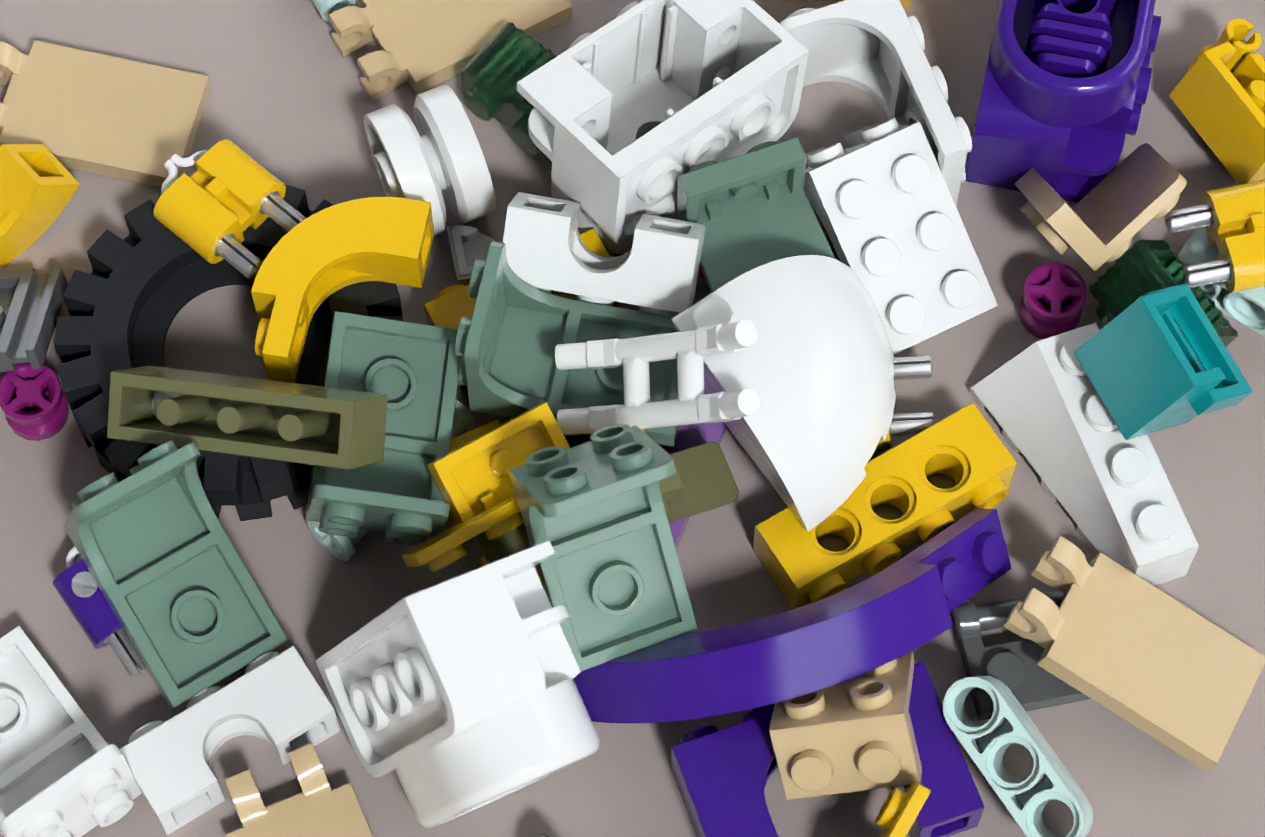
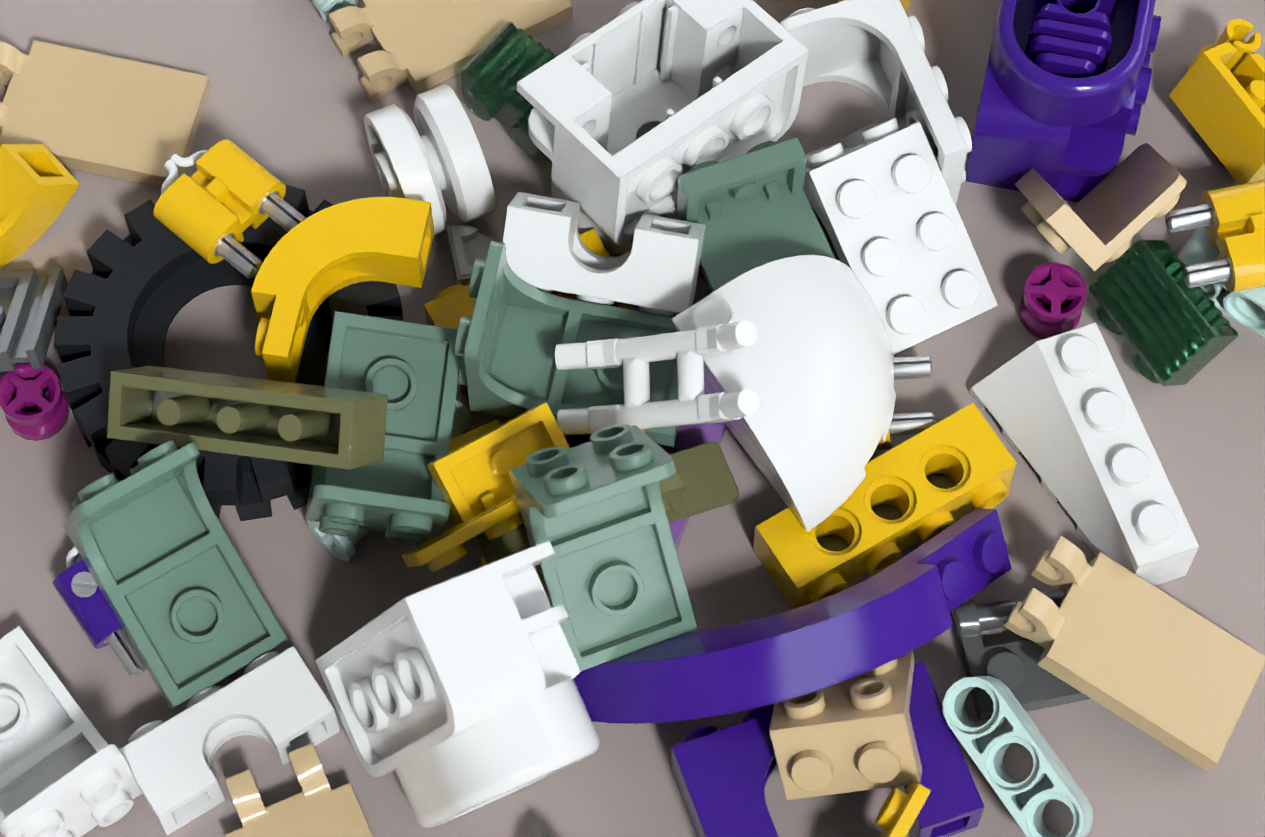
(1161, 364): teal plate -> none

